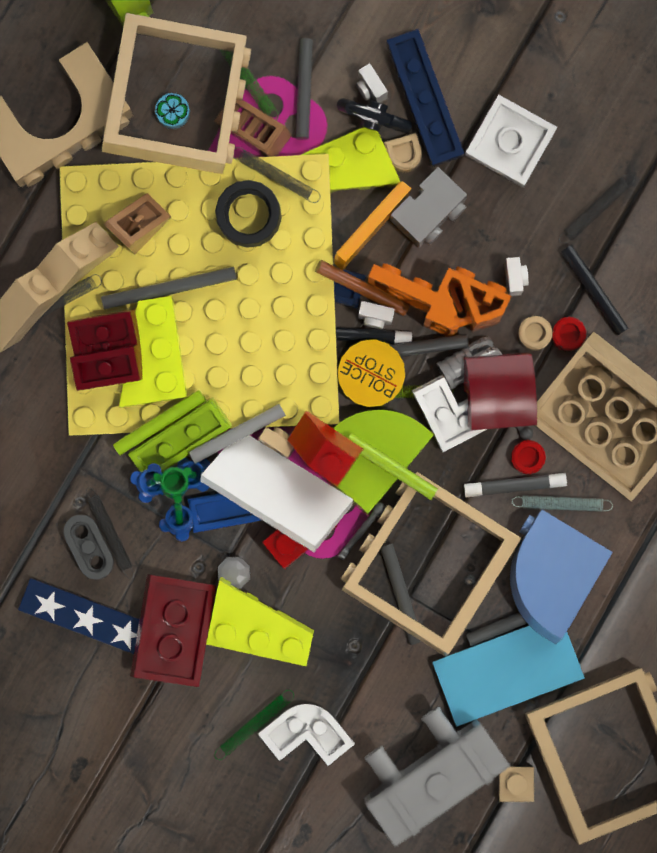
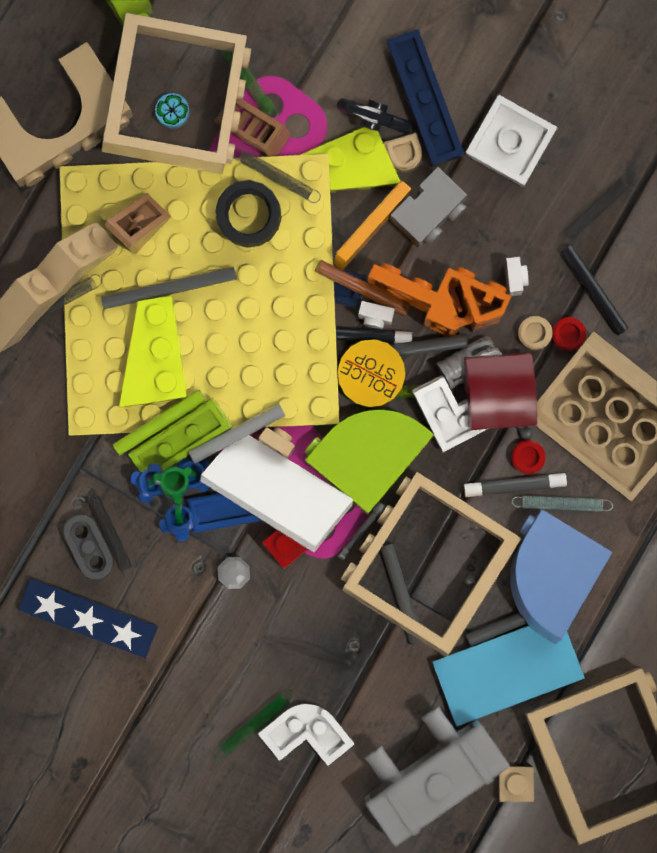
(105, 350): dark red slope -> none
(173, 630): dark red plate -> none
(254, 628): neon yellow wing -> none
(304, 88): dark grey bar -> none
(324, 448): red slope -> none
(371, 85): white plate -> none
(394, 468): lime bar -> none

